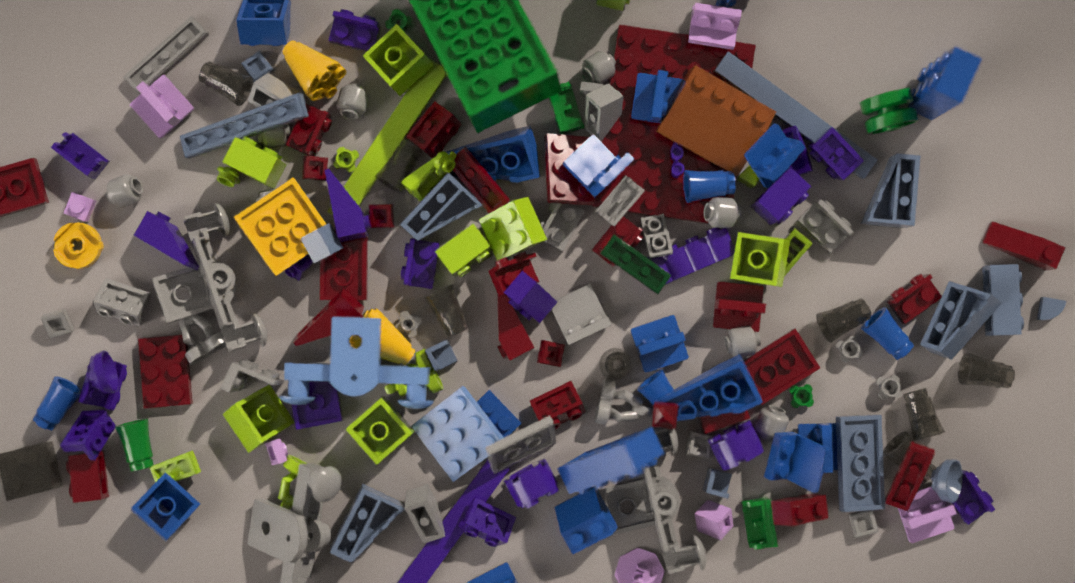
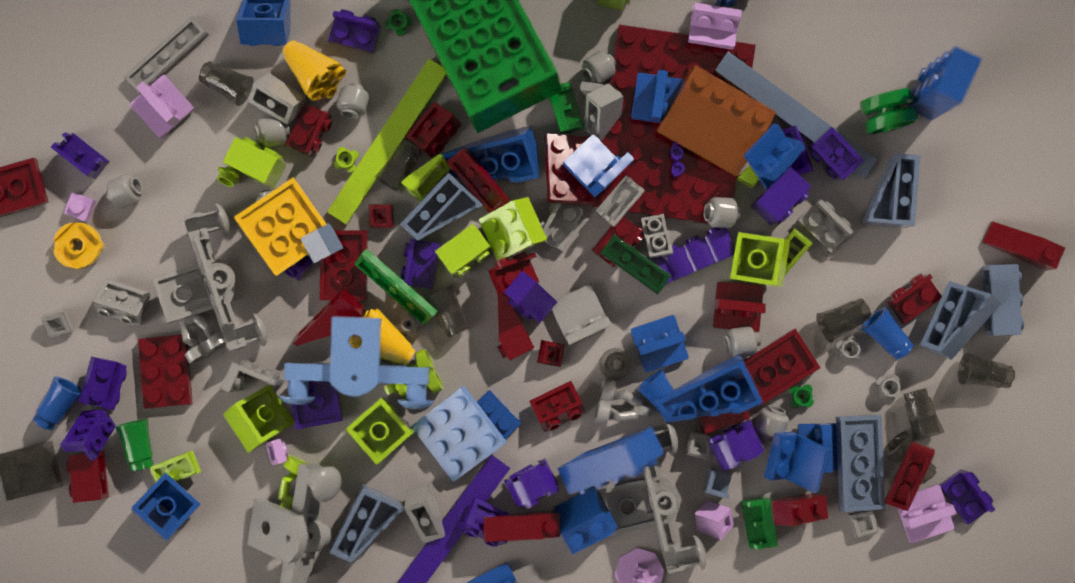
(103, 373): dark purple piece -> none
(165, 237): dark purple slope -> none
(244, 124): sand blue tile -> none
(257, 66): sand blue tile -> none
(314, 168): dark red tile -> none
(348, 216): dark purple slope -> none
(395, 287): none -> green tile
(398, 60): lime brick -> none
(441, 355): sand blue panel -> none
(444, 162): lime plate -> none
(521, 444): light grey tile -> none
(521, 526): none -> dark red slope
(665, 415): dark red tile -> none
(707, 184): blue plant -> none
(948, 480): sand blue piece -> none
(1050, 308): sand blue tile -> none

